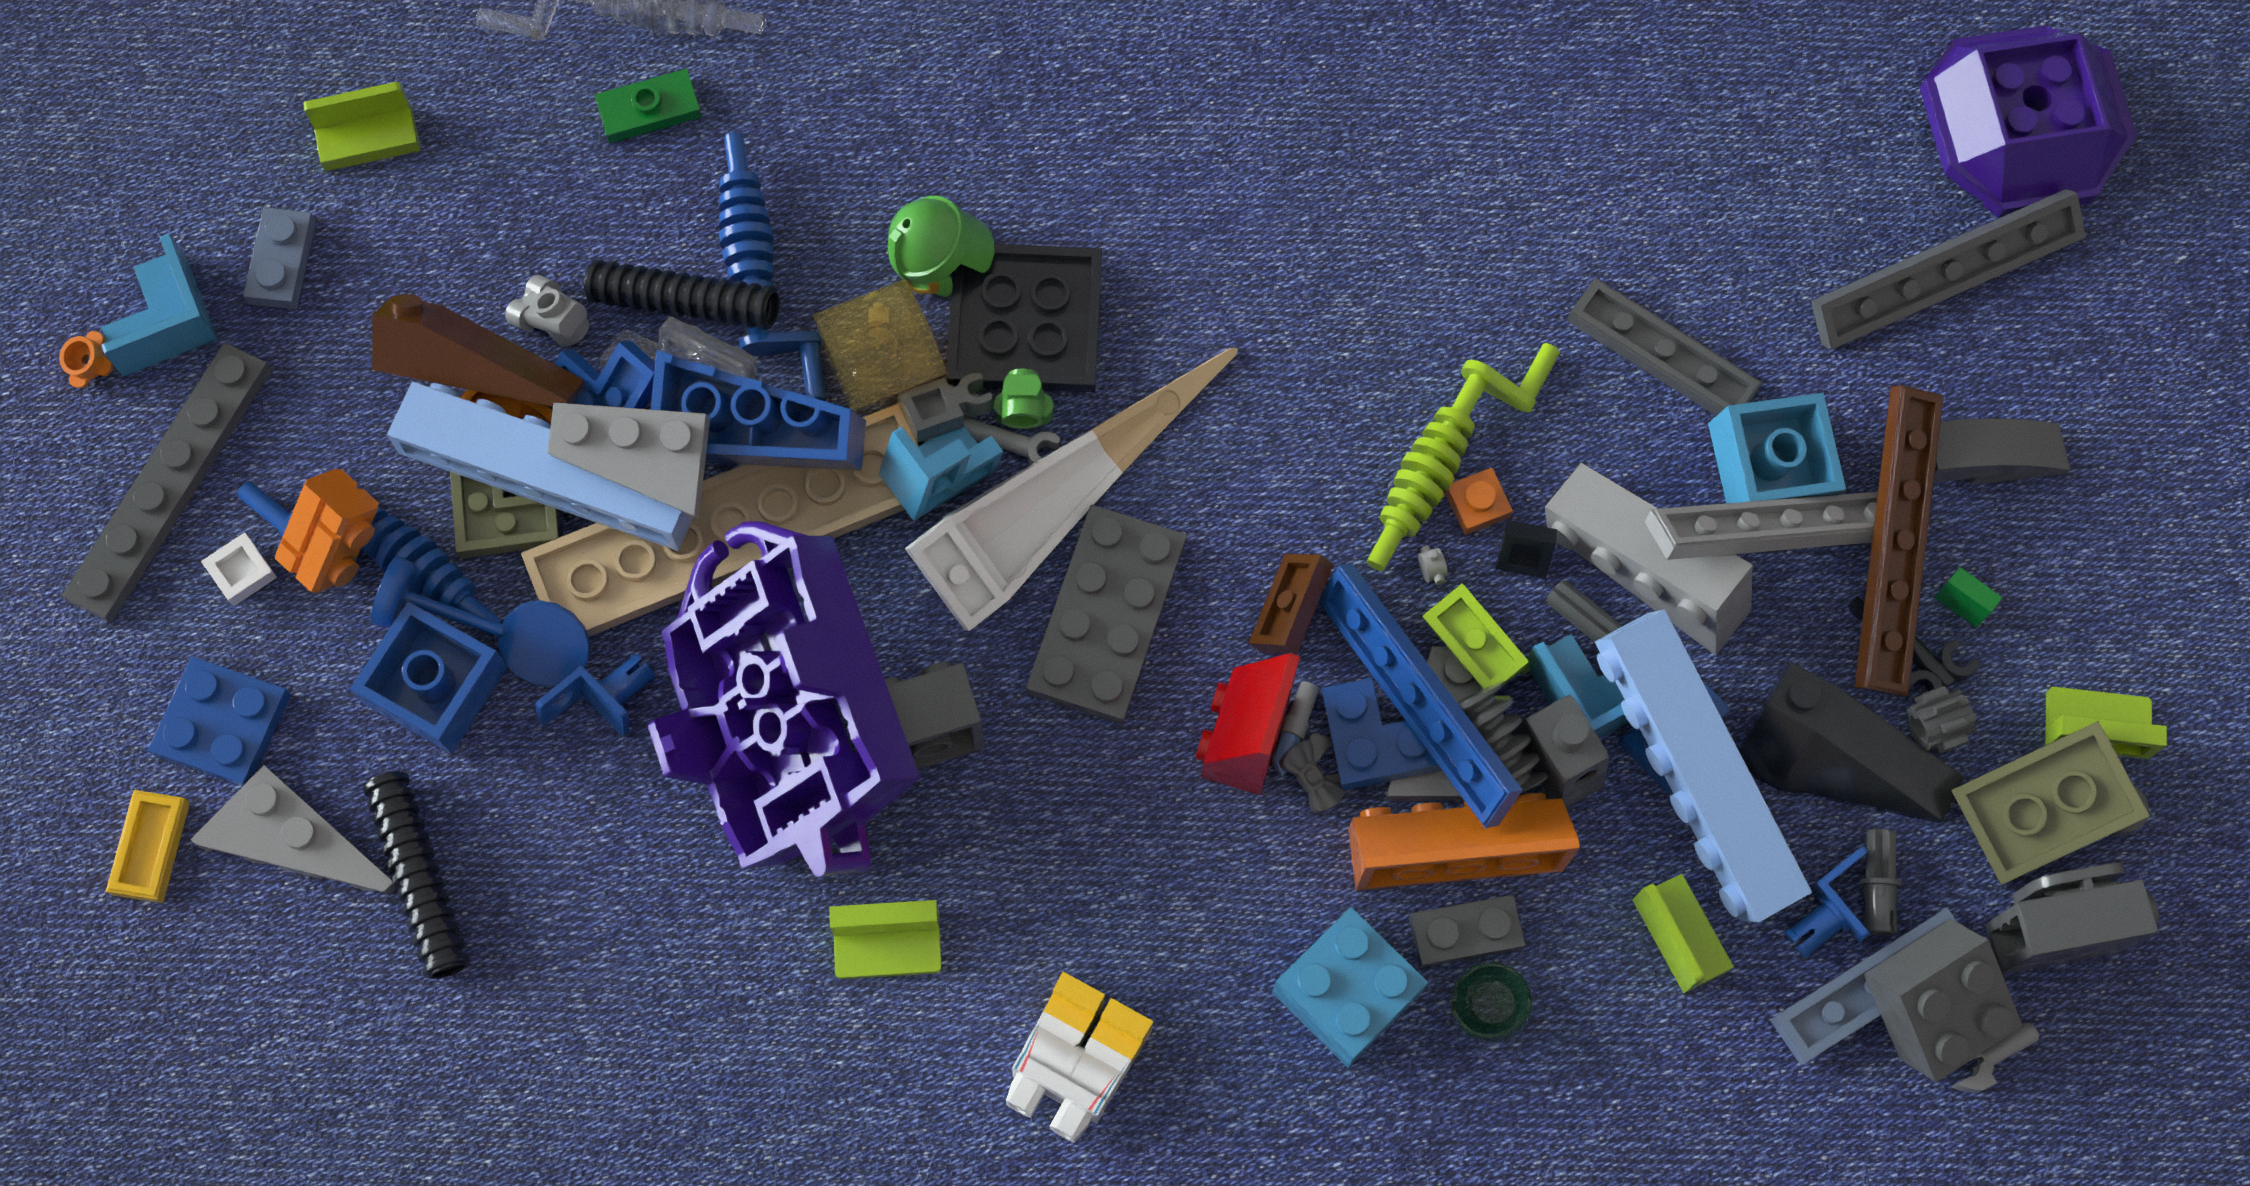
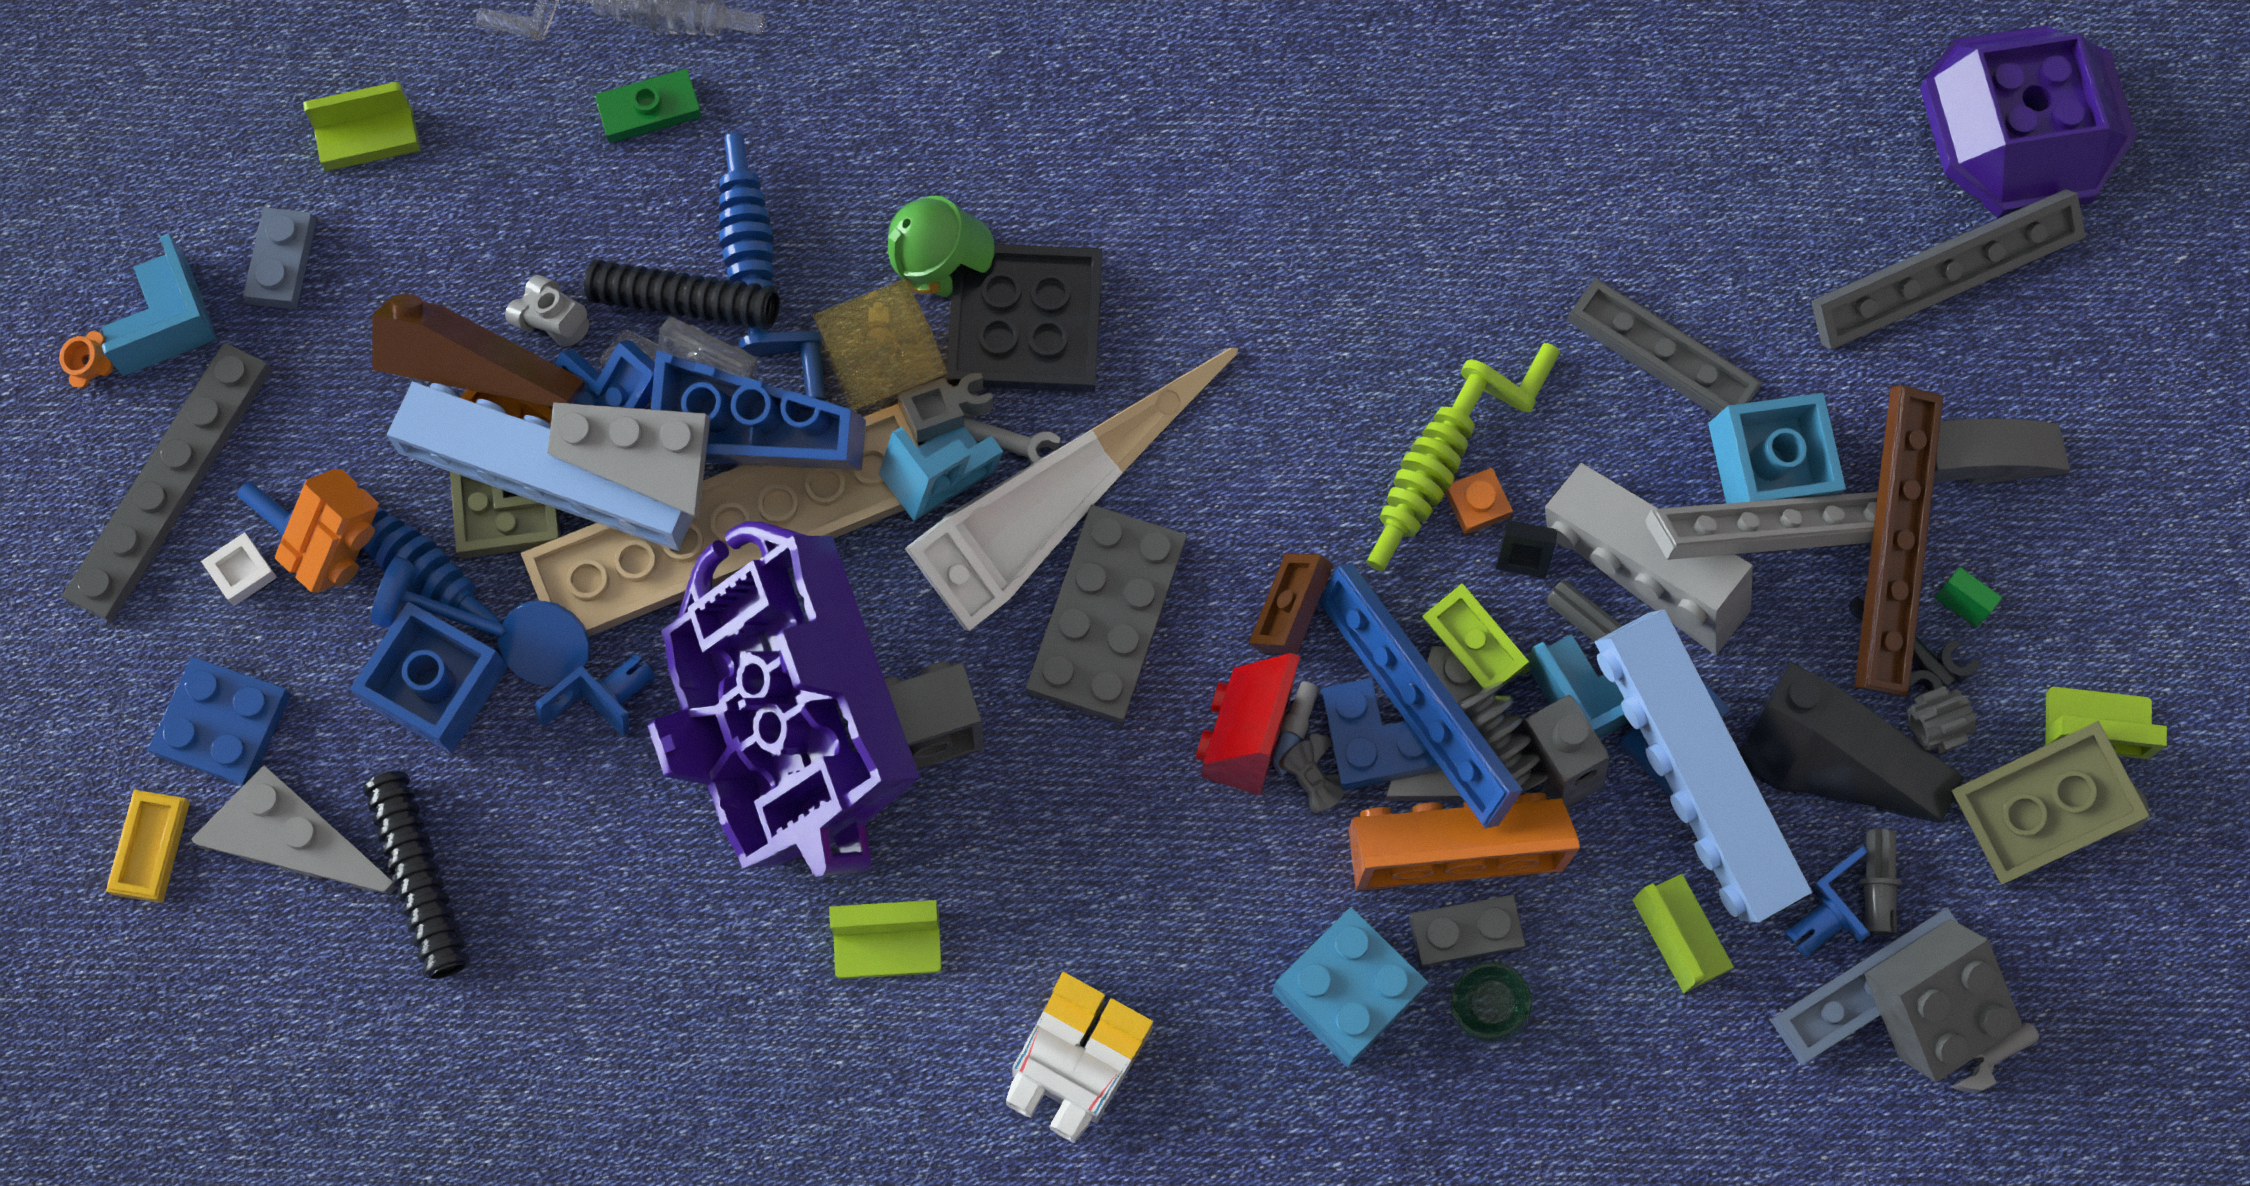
(1023, 401): bright green plate -> none
(1432, 565): light grey piece -> none
(2072, 919): dark grey brick -> none

